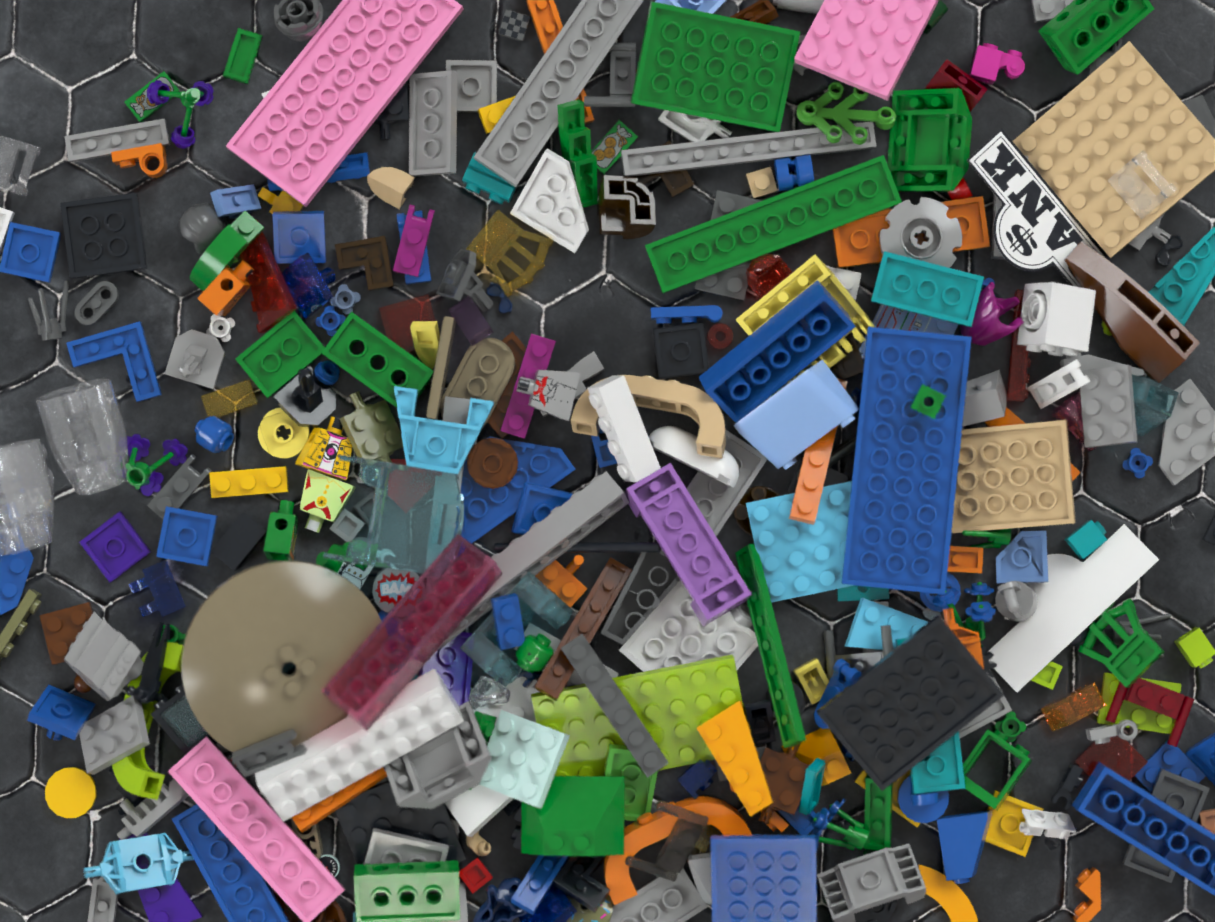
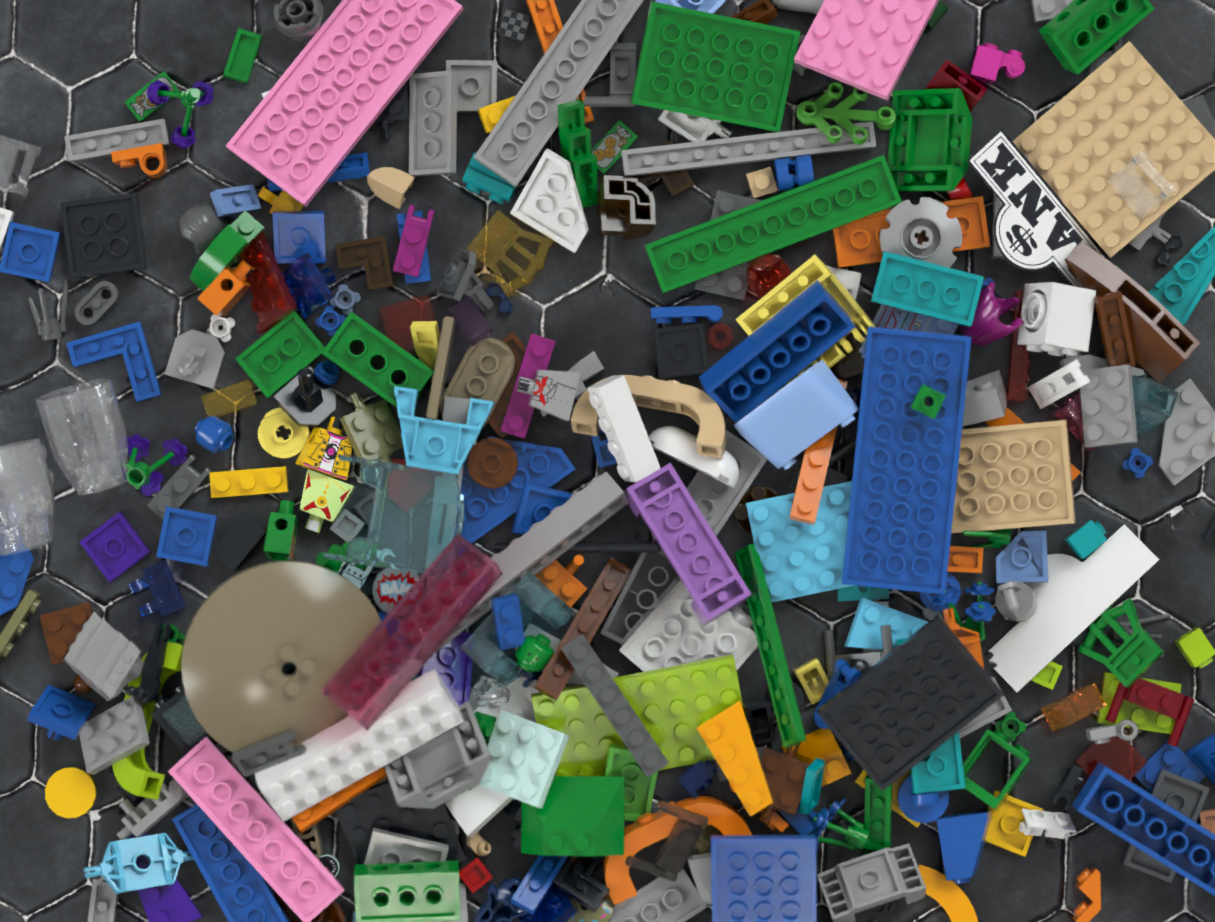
(1114, 329): none -> reddish brown plate

